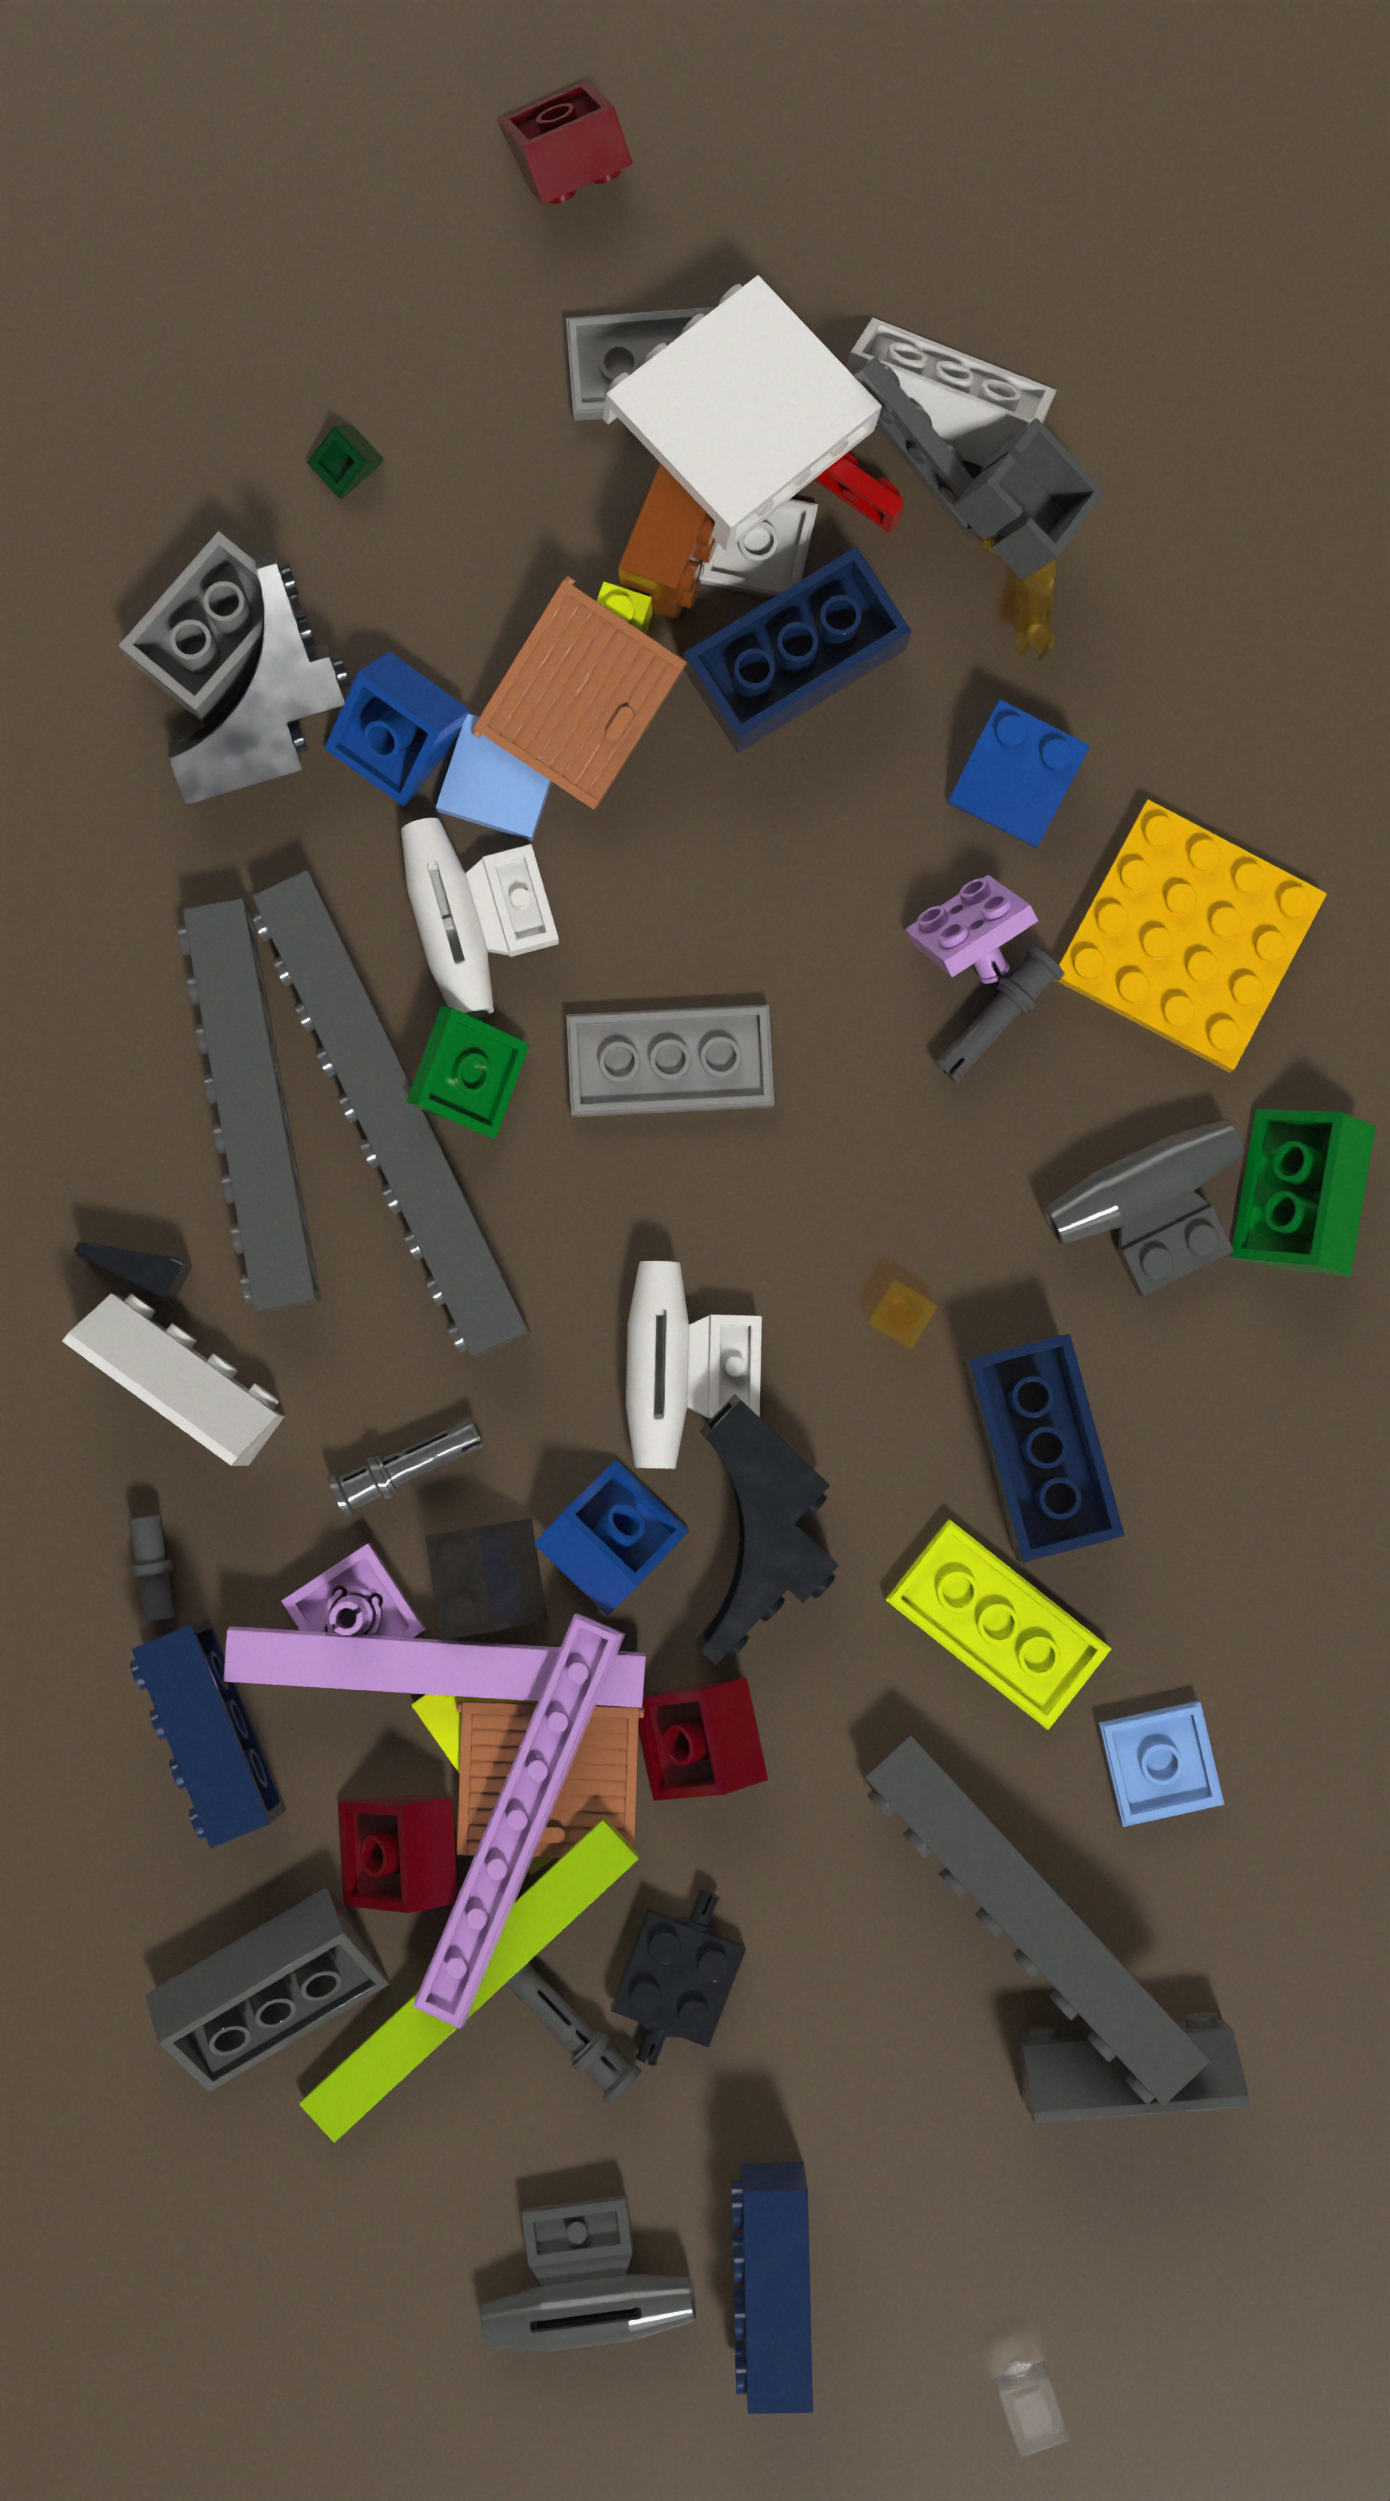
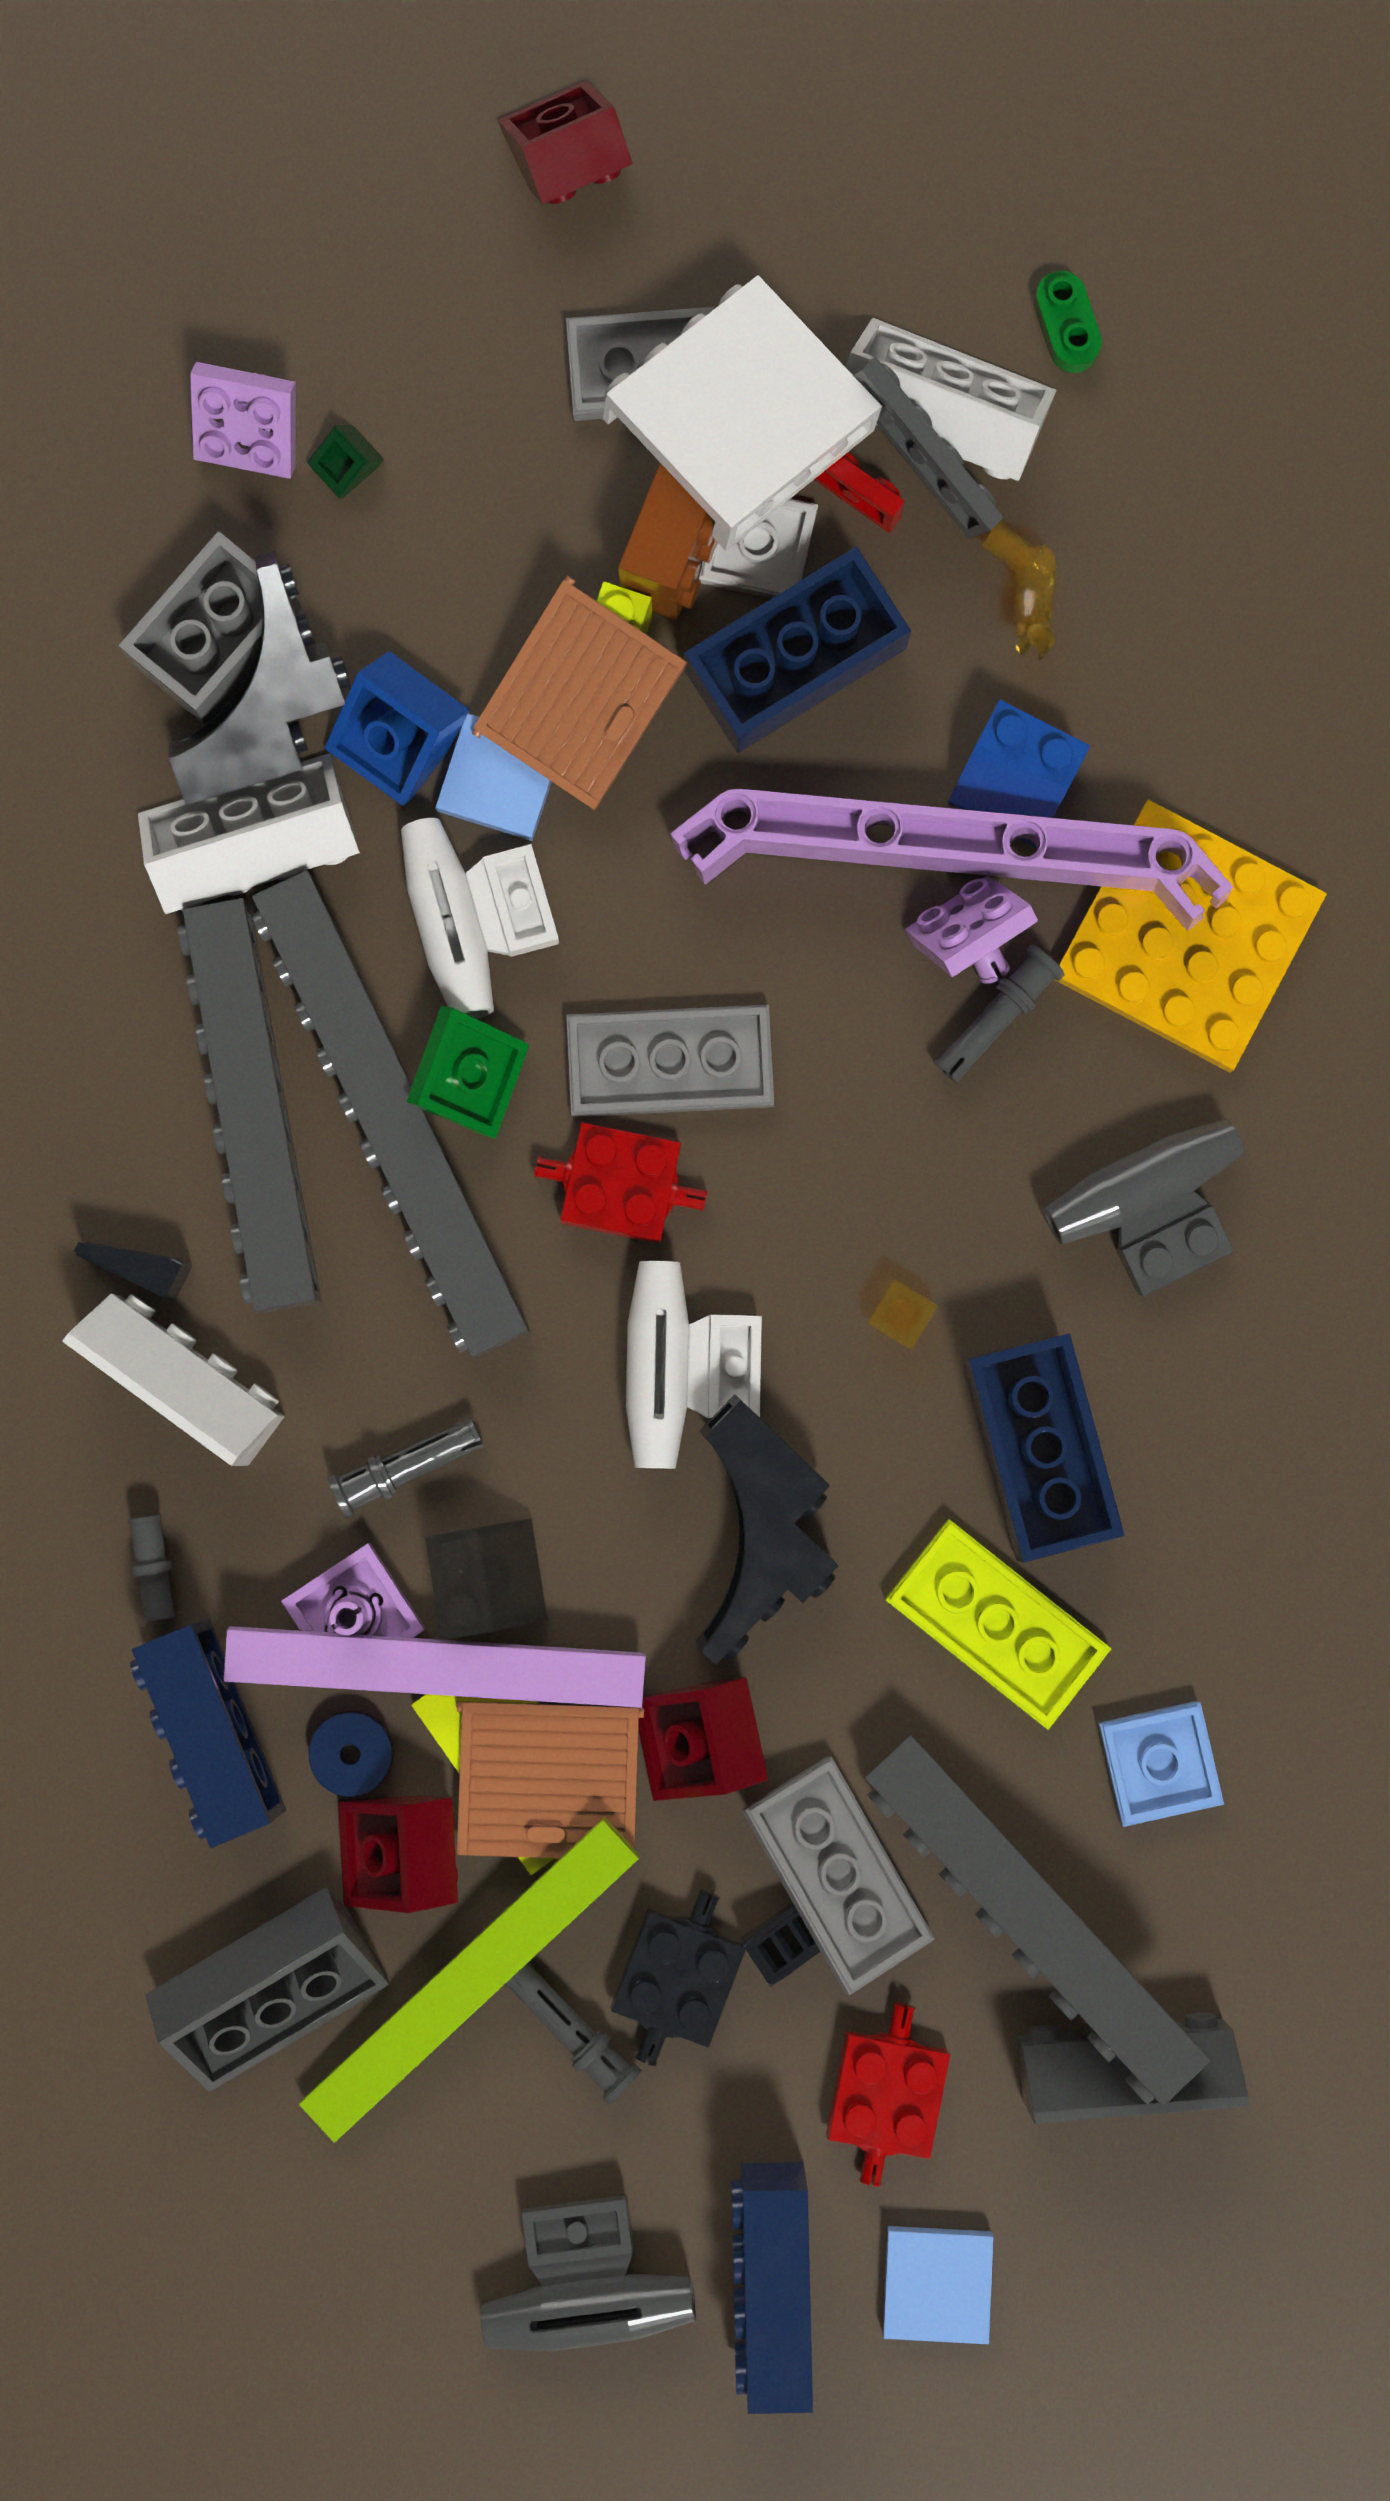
(246, 406): none -> lavender plate
(247, 836): none -> white slope
(328, 1761): none -> dark blue piece
(518, 1820): lavender tile -> none
(611, 1537): blue slope -> none
(620, 1183): none -> red plate
(770, 1928): none -> black slope
(838, 1875): none -> light grey tile
(887, 2094): none -> red plate
(938, 2285): none -> light blue tile
(953, 843): none -> lavender piece
(1029, 499): dark grey piece -> none
(1031, 2407): clear brick -> none
(1065, 319): none -> green plate
(1303, 1191): green slope -> none

